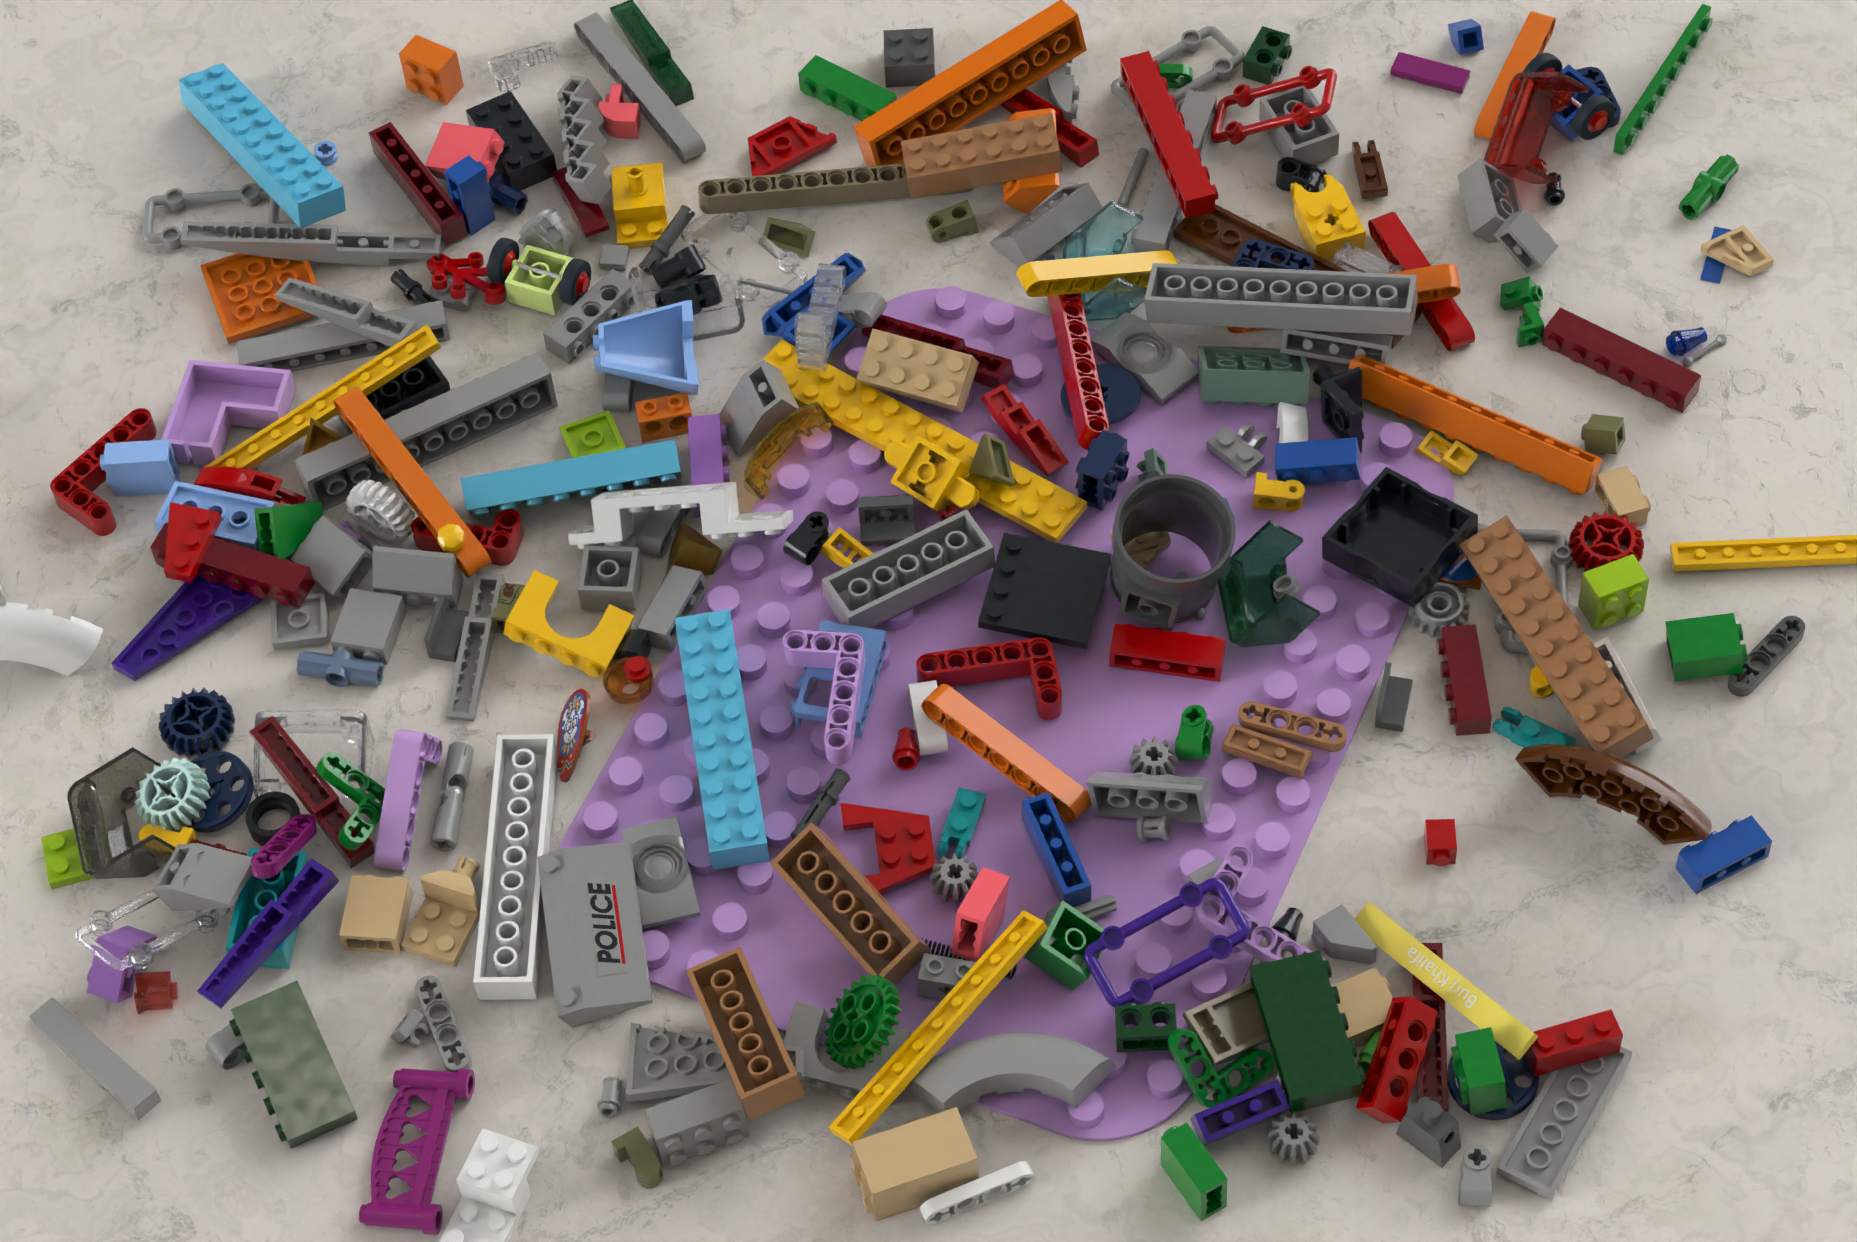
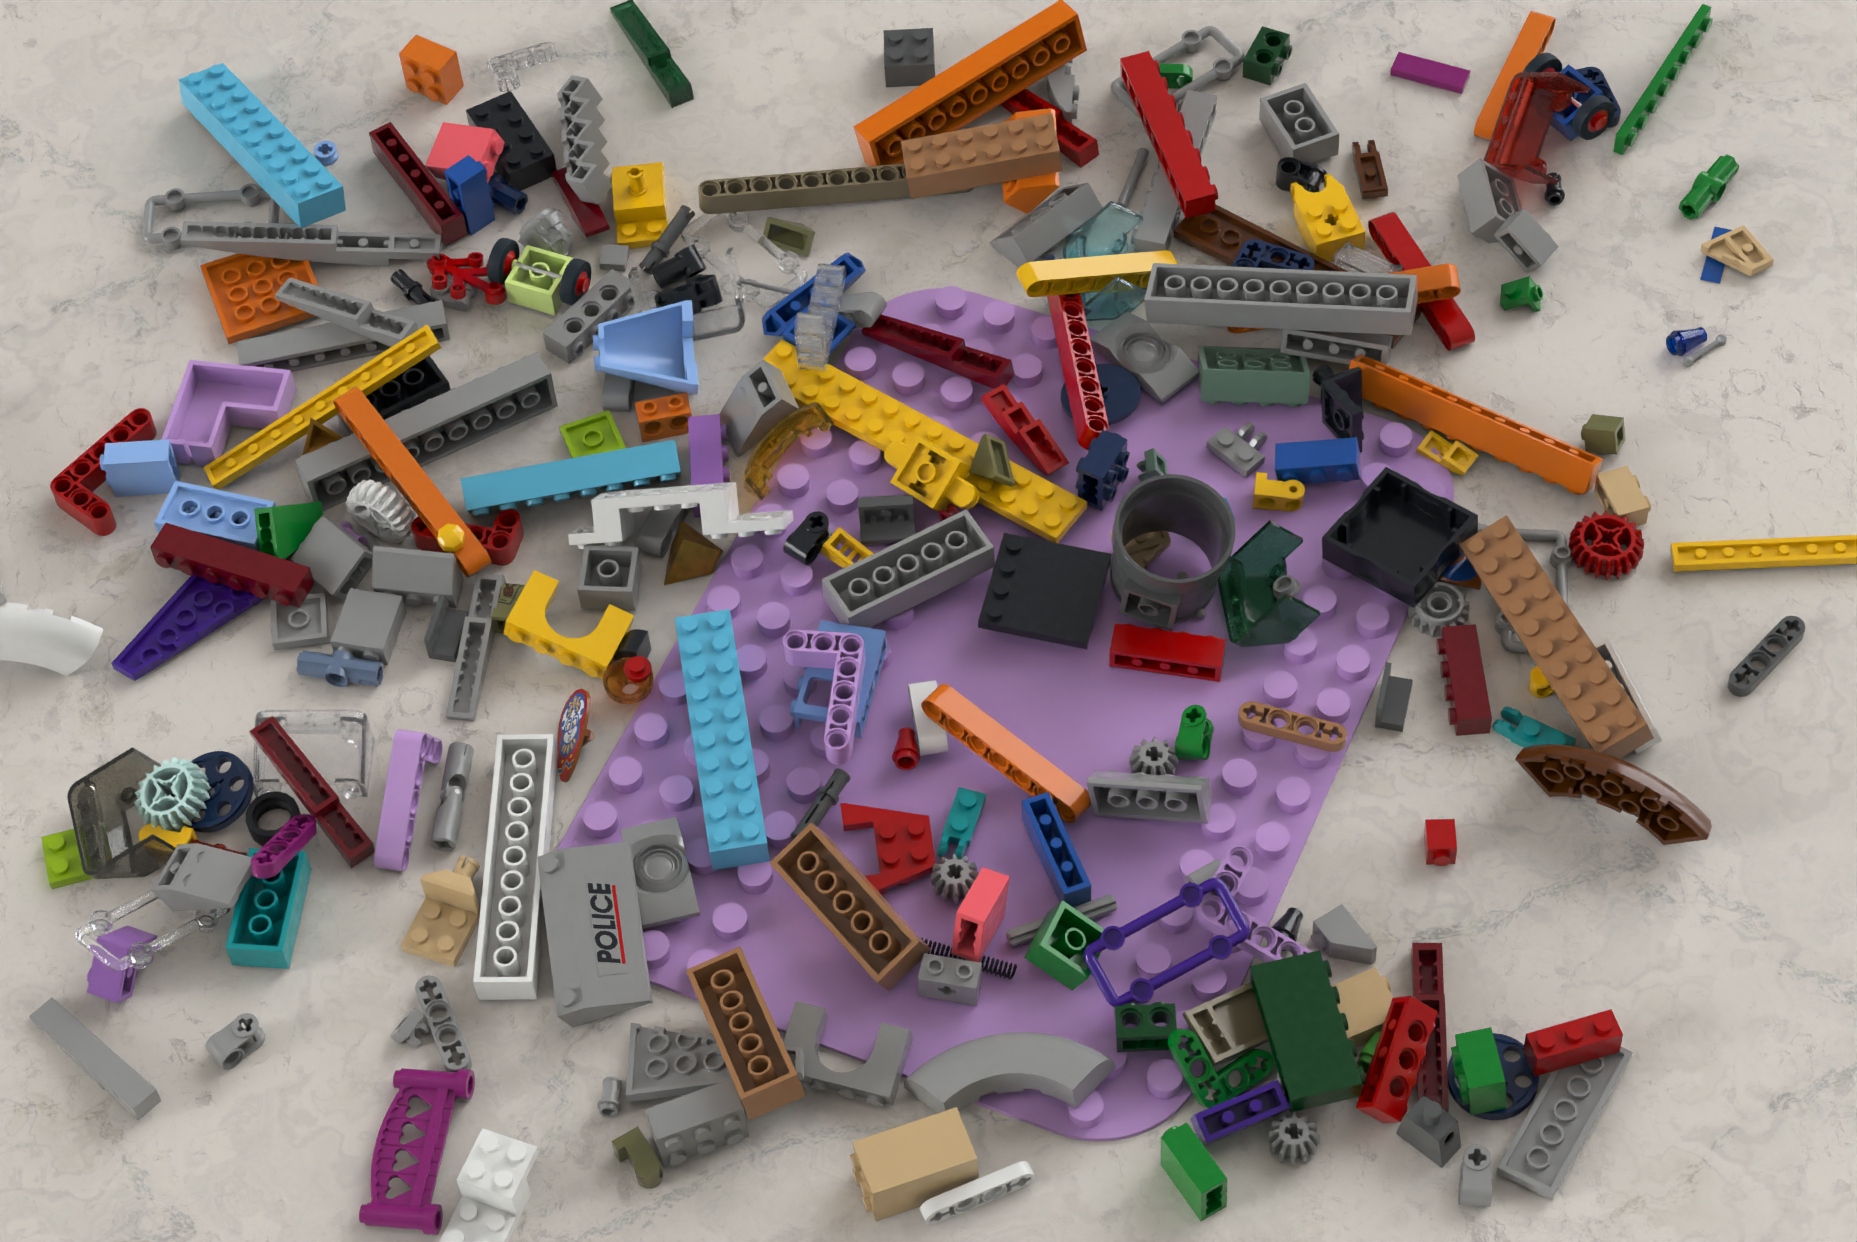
(155, 991): clear red window -> none
(188, 539): red wing -> none
(209, 711): dark blue gear -> none
(248, 483): red slope -> none
(268, 932): dark purple slope -> none
(292, 1065): brick -> none
(365, 802): green beam -> none
(375, 914): tan brick -> none
(621, 118): coral brick -> none
(640, 87): light grey beam -> none
(677, 597): light grey brick -> none
(785, 146): red wing -> none
(843, 89): green brick -> none
(862, 1021): green gear -> none
(917, 370): tan brick -> none
(937, 1028): yellow plate -> none
(952, 222): olive leg -> none
(999, 668): red beam -> none
(1164, 829): light grey bush -> none
(1267, 751): medium nougat tile -> none
(1292, 423): white slope -> none
(1300, 113): red bar -> none
(1445, 981): light yellow tile -> none
(1466, 36): blue brick -> none
(1531, 326): green bracket -> none
(1613, 592): lime brick -> none
(1621, 360): dark red brick -> none
(1705, 647): green brick -> none
(1723, 854): blue brick -> none

